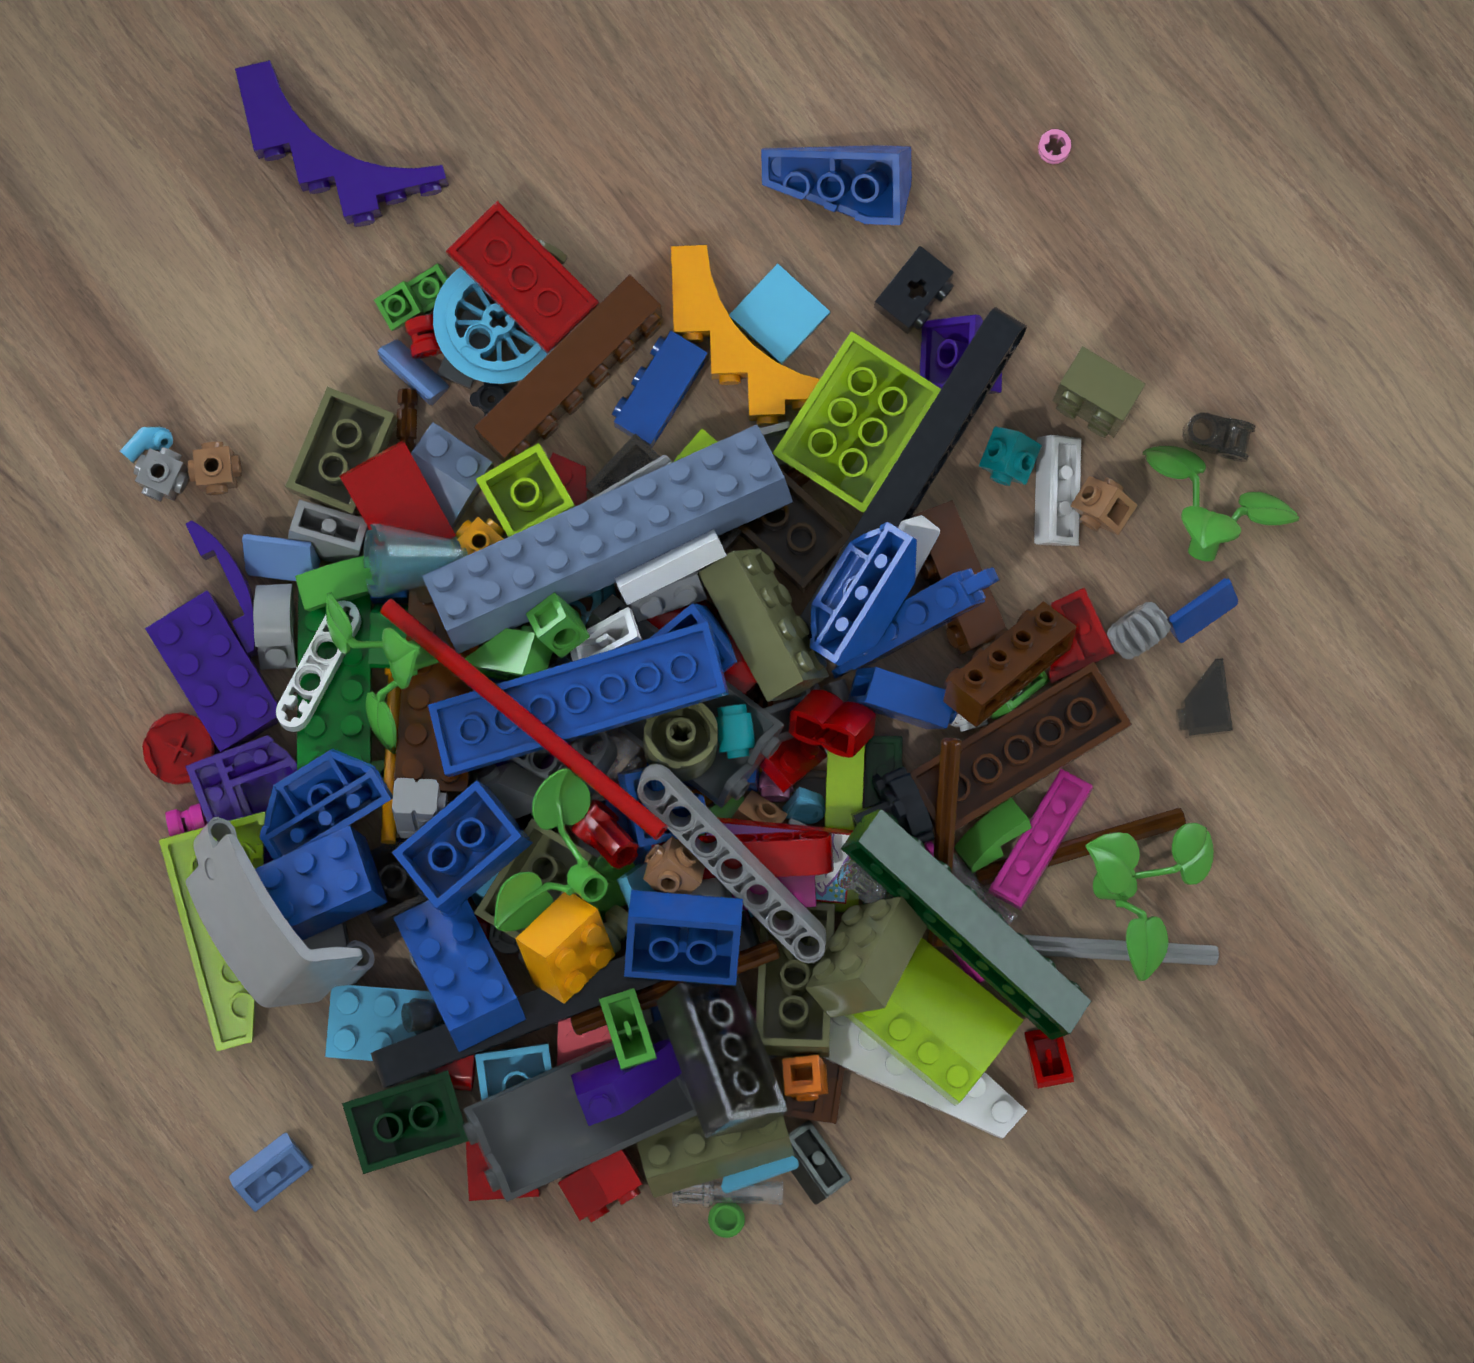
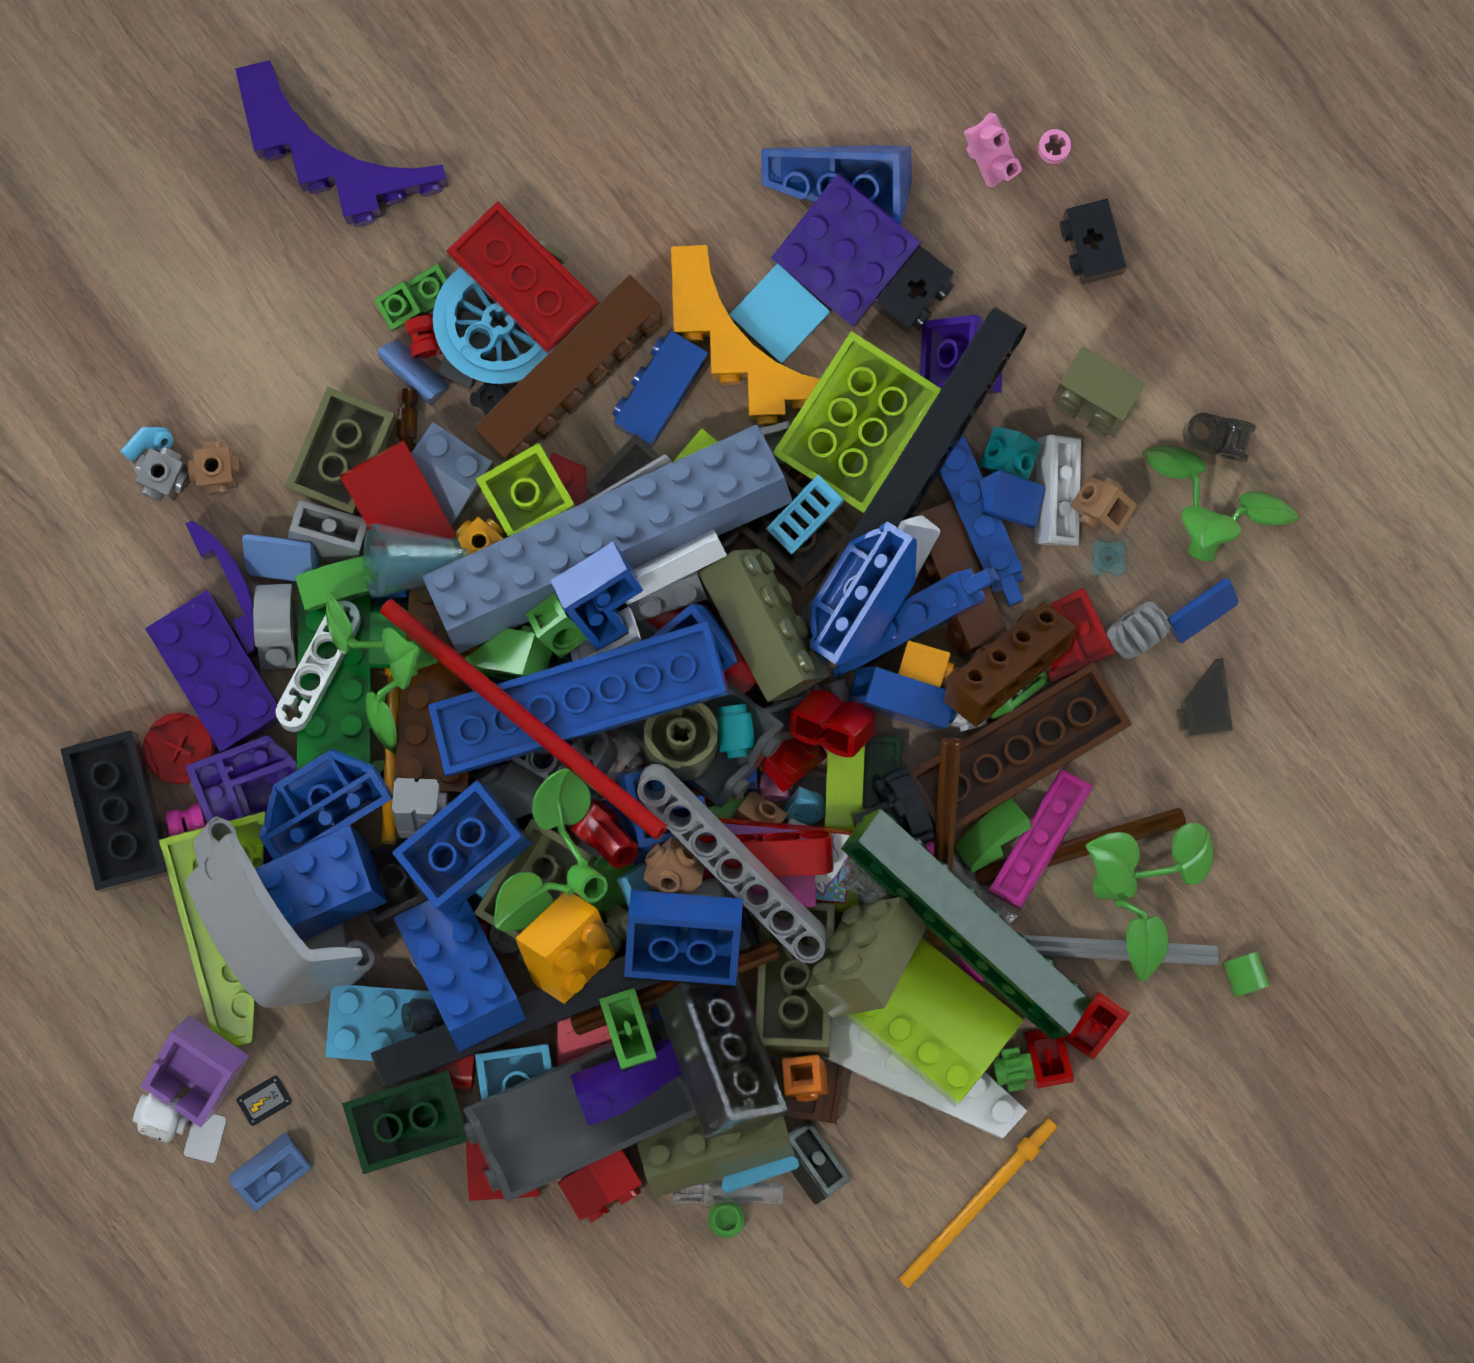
(115, 810): none -> black brick
(158, 1119): none -> white head
(202, 1063): none -> medium lavender piece
(205, 1140): none -> white sticker
(264, 1100): none -> sticker
(595, 590): none -> blue brick
(805, 495): none -> medium azure slope
(846, 249): none -> dark purple plate
(926, 664): none -> light orange brick
(986, 532): none -> blue hinge
(992, 151): none -> bright pink hips
(1012, 498): none -> blue slope
(1013, 1069): none -> bright green gear
(1027, 1149): none -> light orange bar
(1097, 221): none -> black brick
(1097, 1025): none -> red slope
(1115, 550): none -> clear light blue plate
(1246, 974): none -> bright green brick

